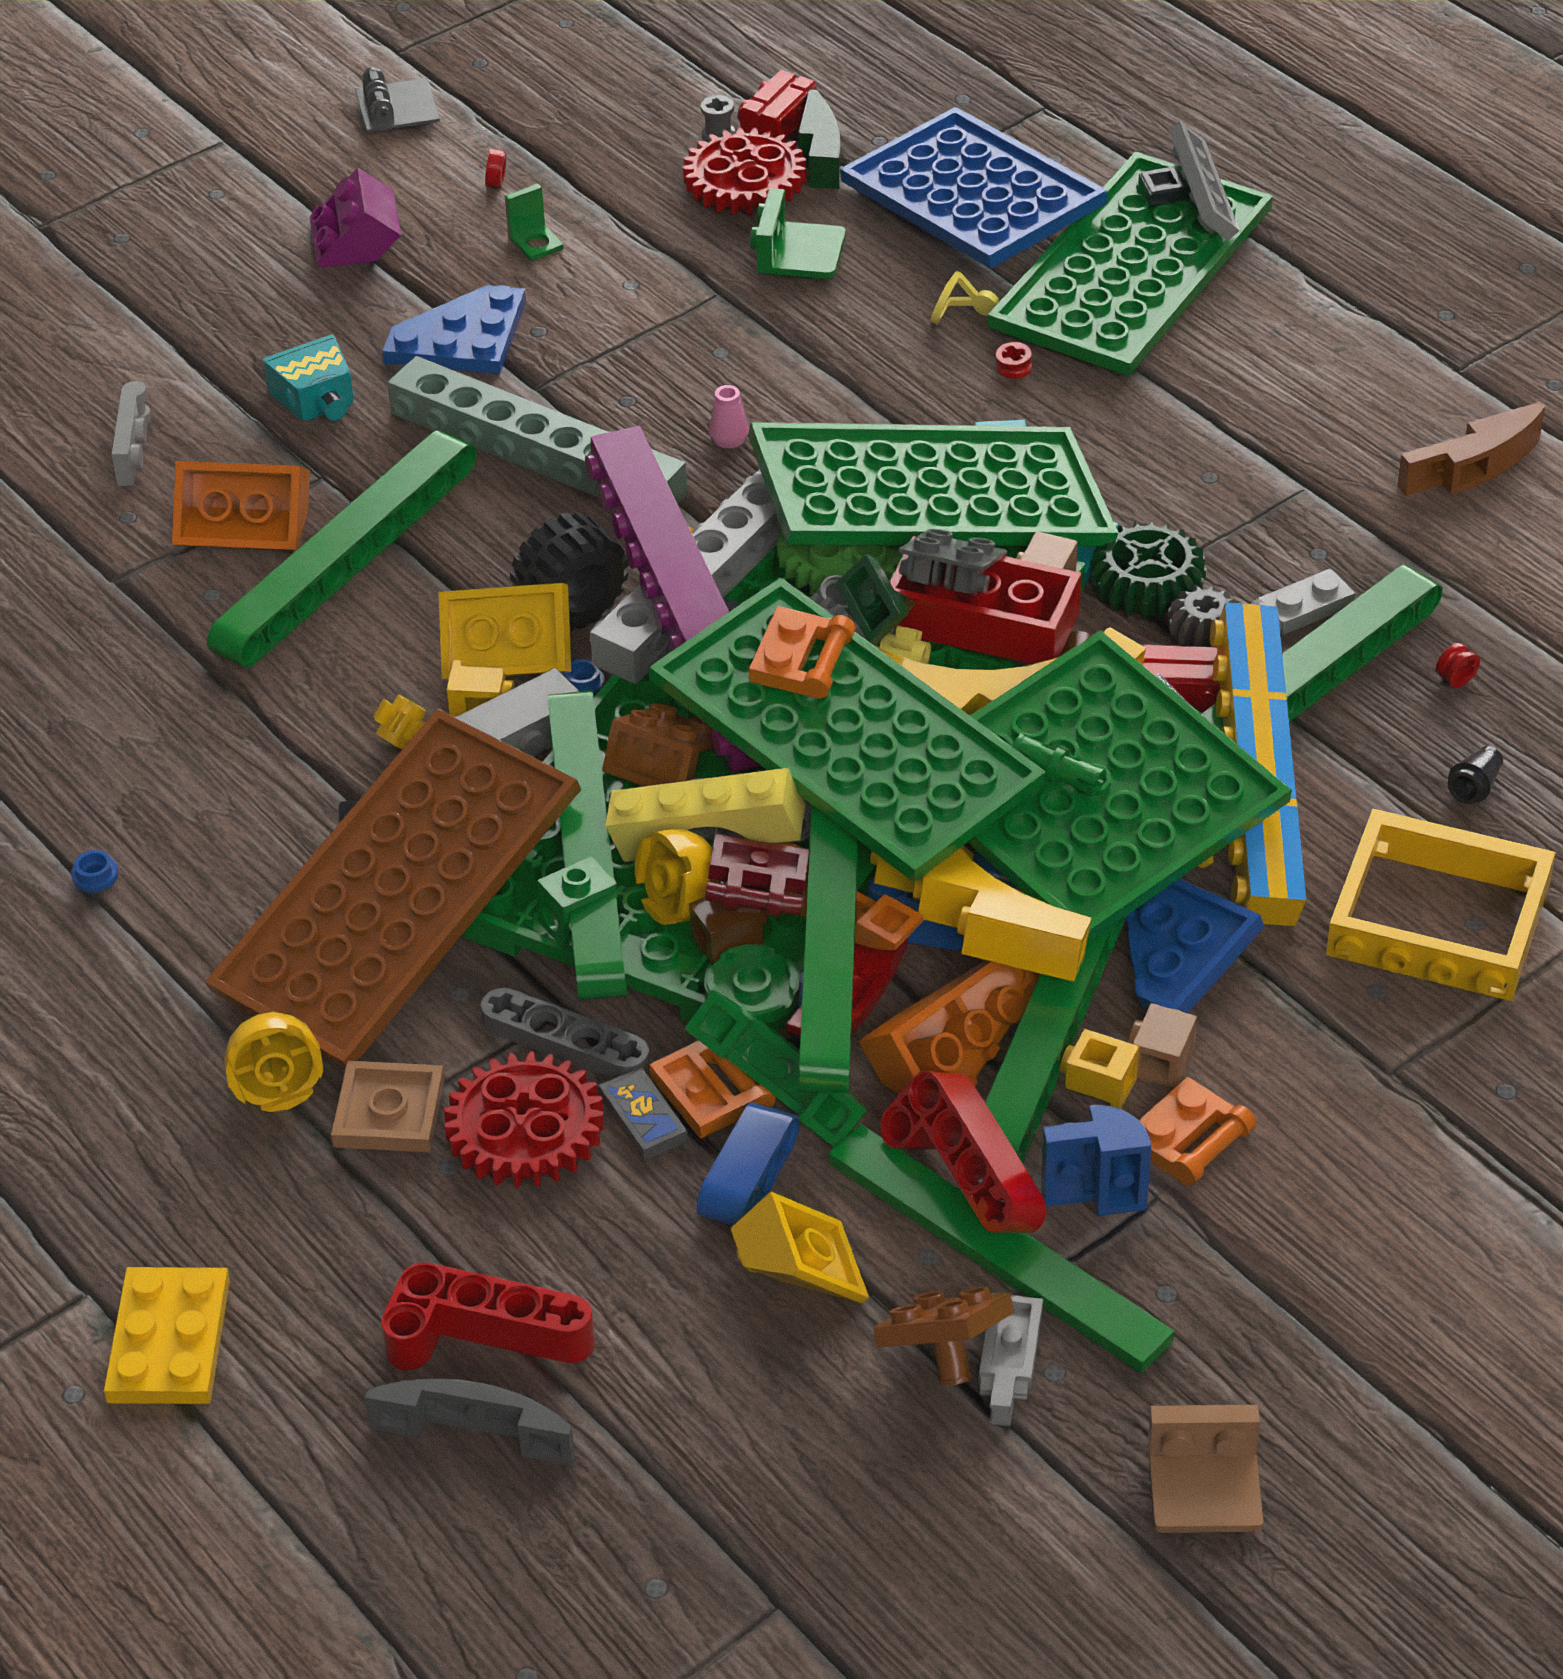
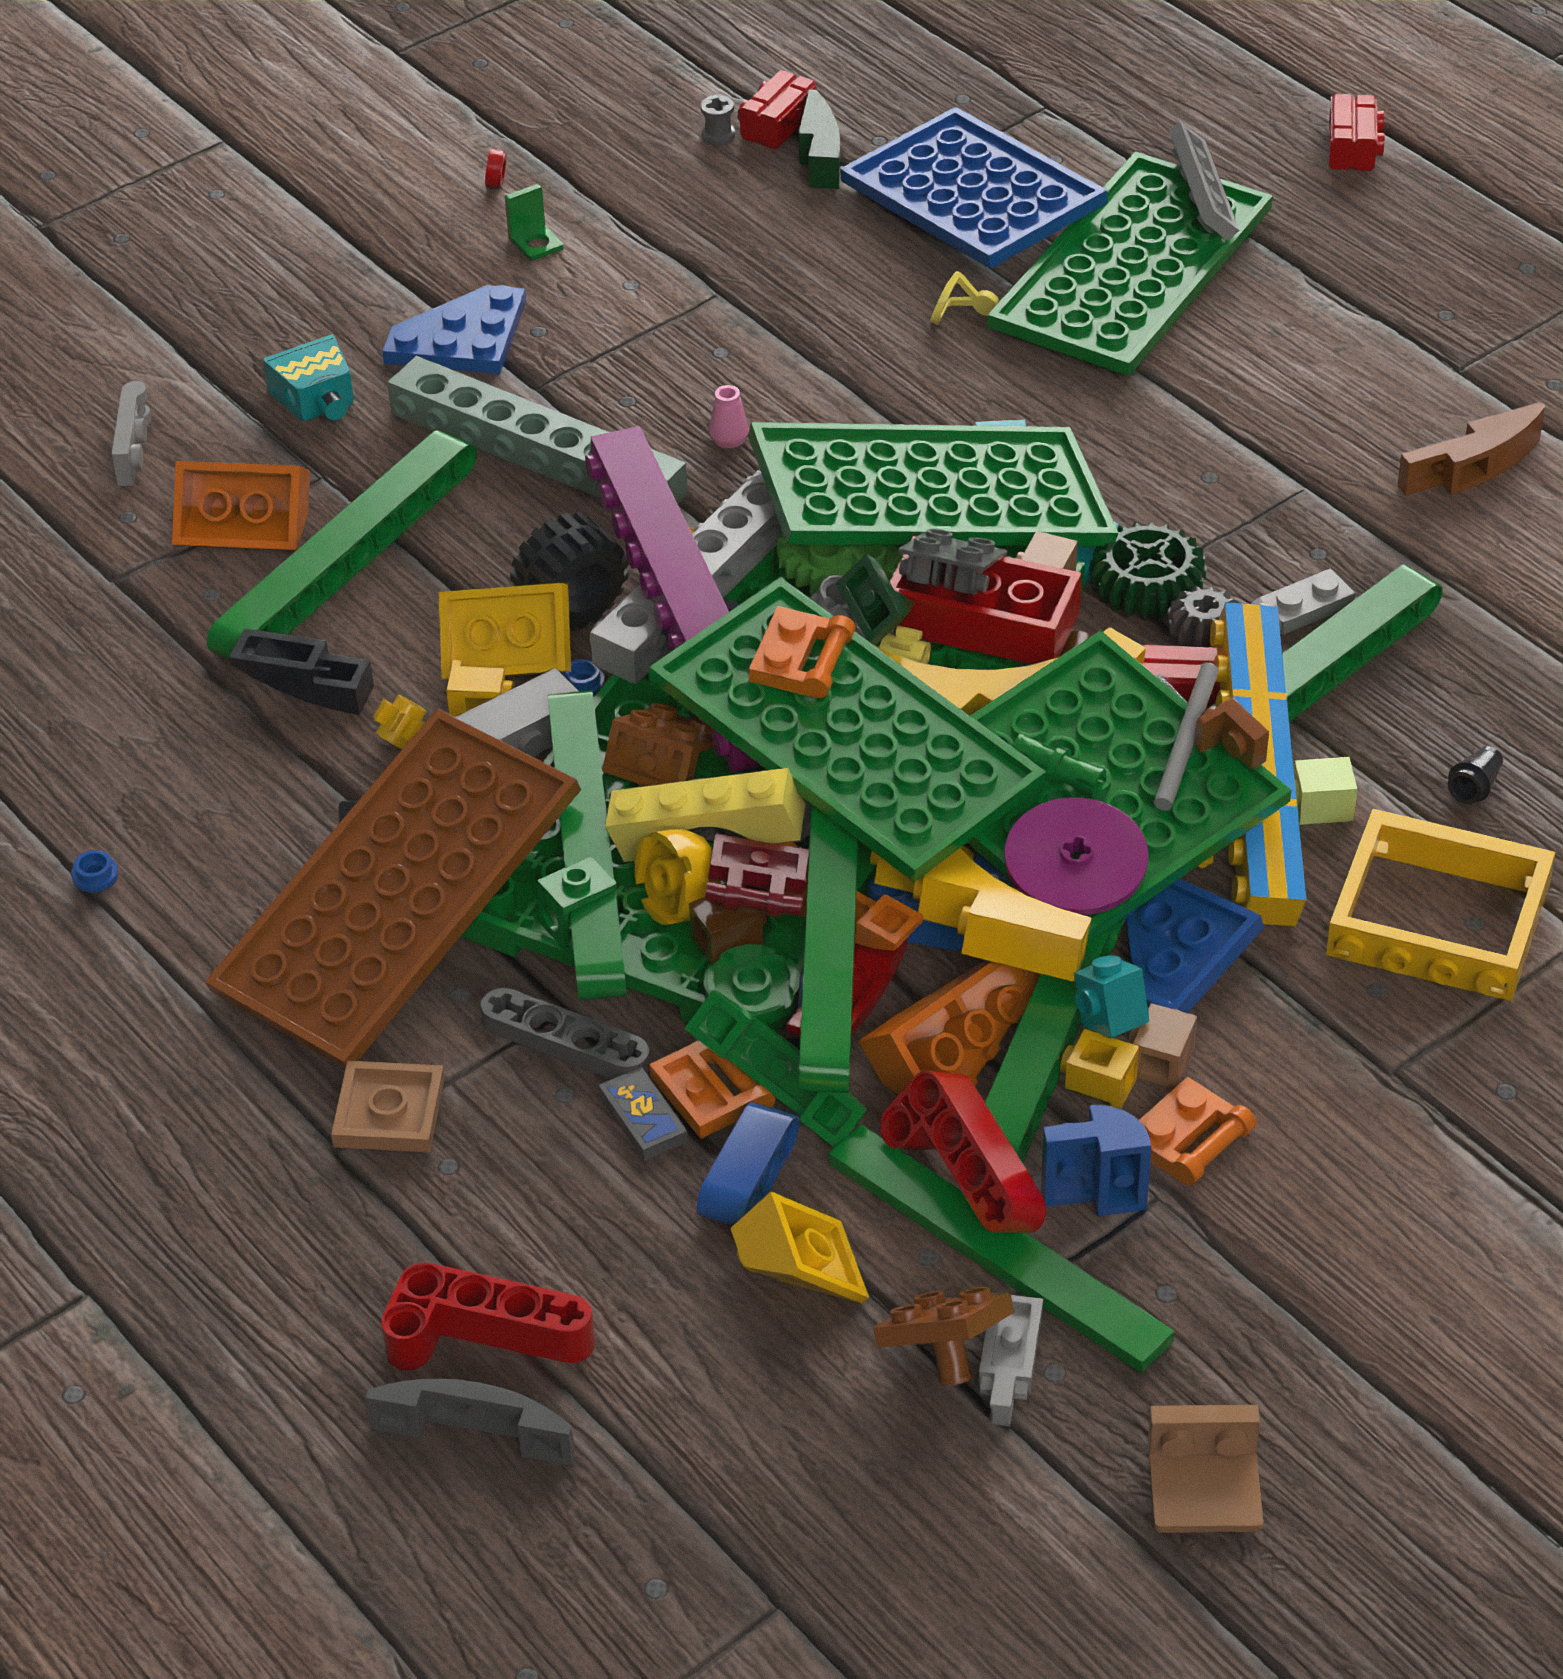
(167, 1336): yellow plate -> none
(273, 1061): yellow cylinder -> none
(304, 669): none -> black slope
(355, 222): magenta slope -> none
(395, 103): hinge -> none
(524, 1119): red gear -> none
(742, 169): red gear -> none
(794, 246): bracket -> none
(1013, 351): red bush -> none
(1104, 875): none -> magenta piece
(1111, 996): none -> teal brick
(1162, 186): black tile -> none
(1185, 737): none -> light grey bar
(1237, 730): none -> dark orange bracket
(1325, 790): none -> yellowish green brick
(1355, 132): none -> red brick
(1457, 665): red bush -> none

